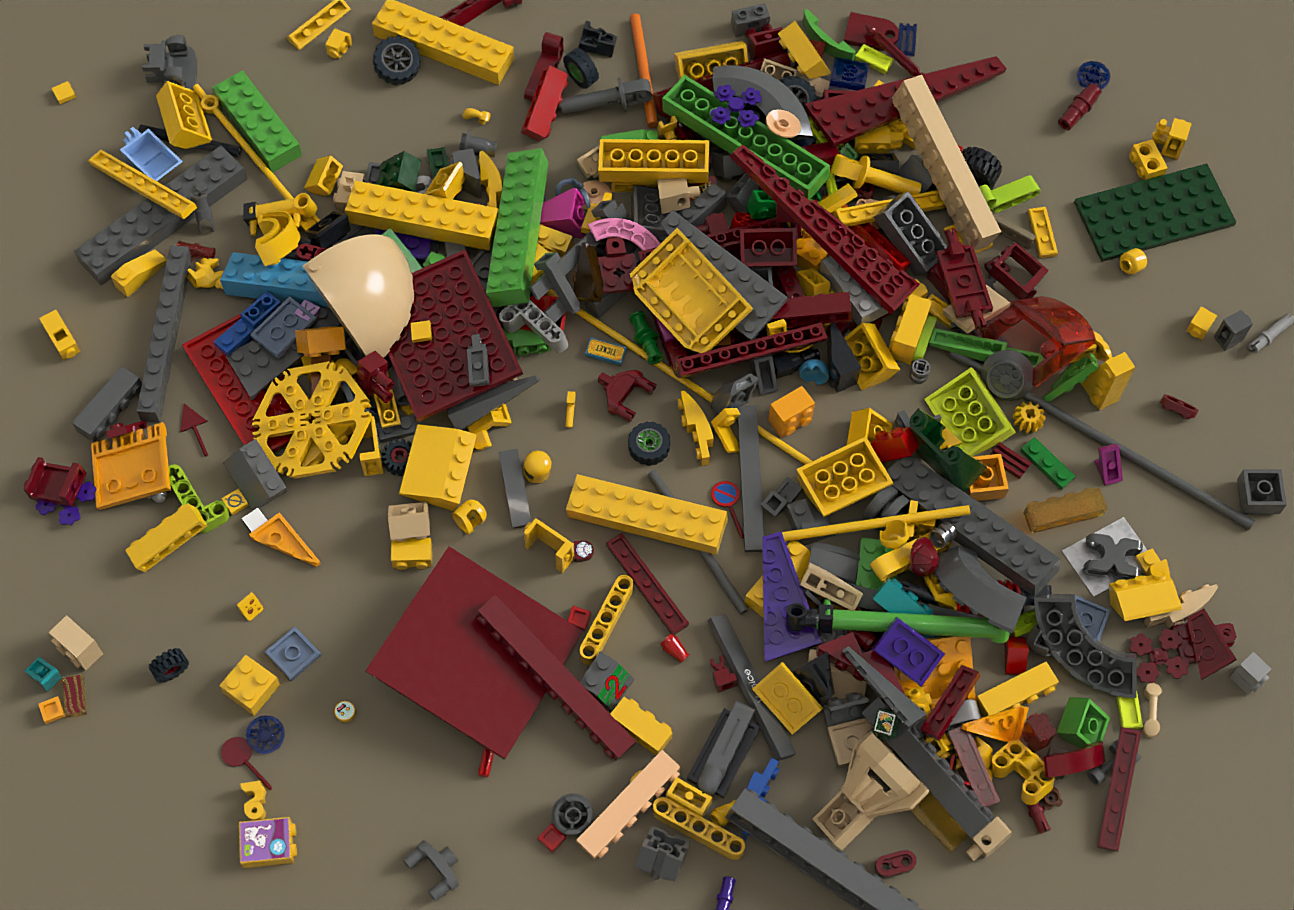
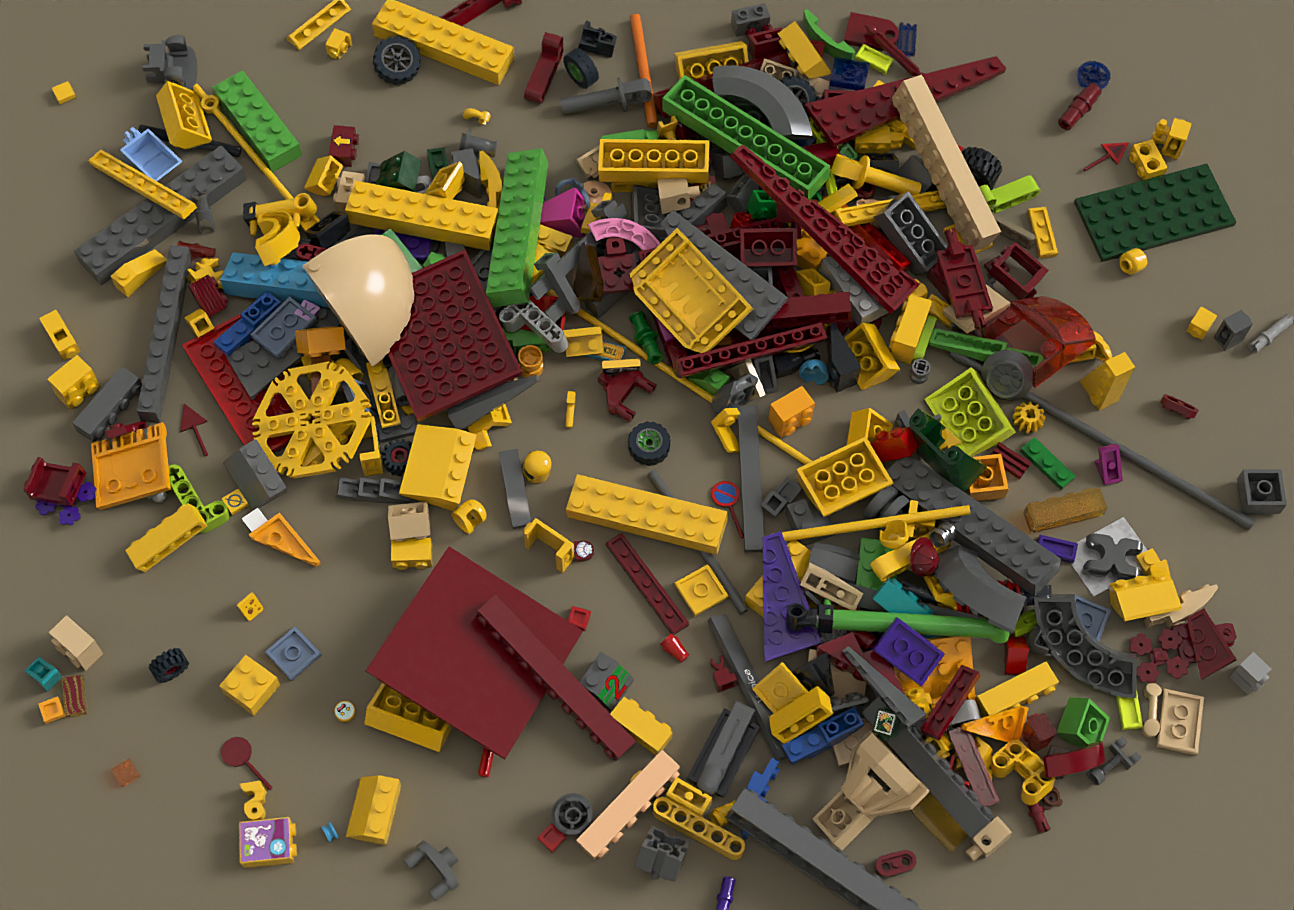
(74, 382): none -> yellow piece
(125, 772): none -> clear orange tile
(199, 322): none -> yellow brick
(207, 295): none -> dark red brick
(265, 734): clear blue wheel -> none
(329, 832): none -> dark azure bush
(343, 144): none -> dark red brick
(372, 490): none -> dark grey slope
(373, 377): dark red brick -> none
(374, 809): none -> yellow slope
(405, 719): none -> yellow slope
(421, 331): yellow tile -> none
(478, 363): dark grey hinge -> none
(530, 361): none -> light orange wheel
(544, 103): red brick -> none
(584, 341): none -> yellow bracket
(610, 611): yellow beam -> none
(619, 366): none -> yellow tile
(697, 423): yellow slope -> none
(701, 590): none -> yellow plate
(710, 380): none -> bright green slope
(736, 104): dark purple plant -> none
(746, 368): none -> tan wing
(776, 327): yellow tile -> none
(783, 123): light nougat dish -> none
(800, 715): none -> yellow brick
(824, 737): none -> blue slope
(1063, 549): none -> dark purple tile
(1072, 375): bright green wing -> none
(1114, 150): none -> piece
(1119, 789): dark red tile -> none
(1180, 722): none -> tan tile

